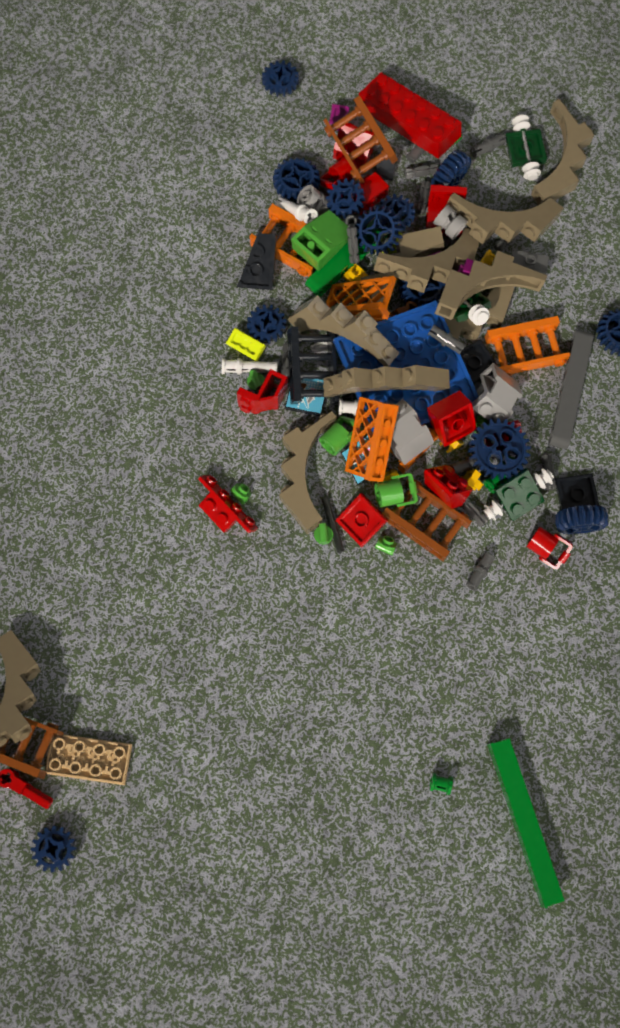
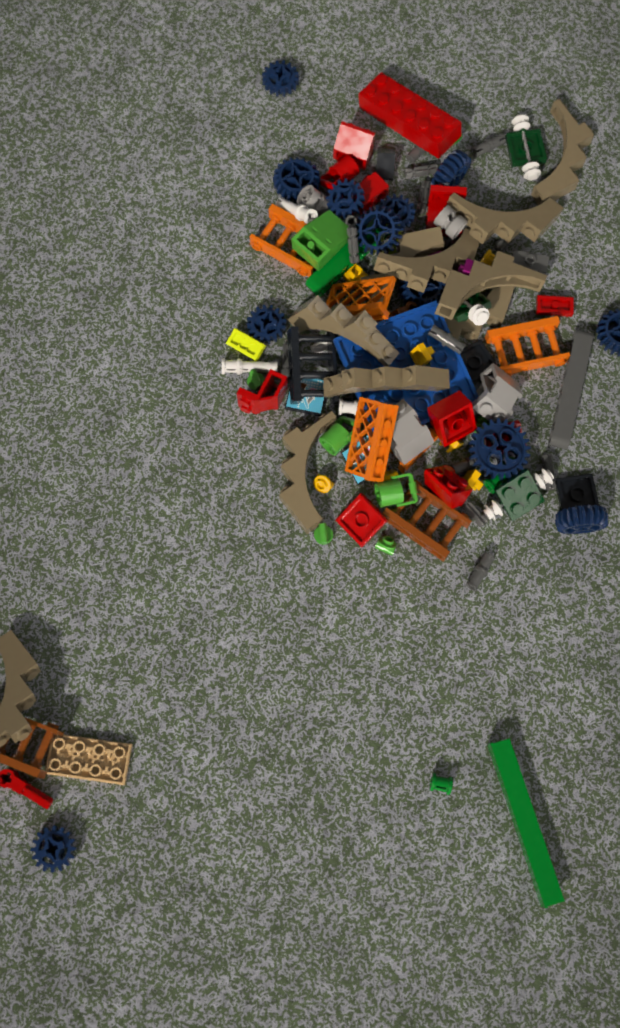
(222, 508): red bracket -> none
(241, 492): bright green plate -> none
(261, 264): black wing -> none
(323, 483): none -> yellow plate
(332, 524): pearl dark grey bar -> none
(337, 113): magenta bracket -> none
(377, 139): dark orange fence -> none
(421, 354): none -> yellow tile
(544, 543): red piece -> none
(554, 306): none -> red plate

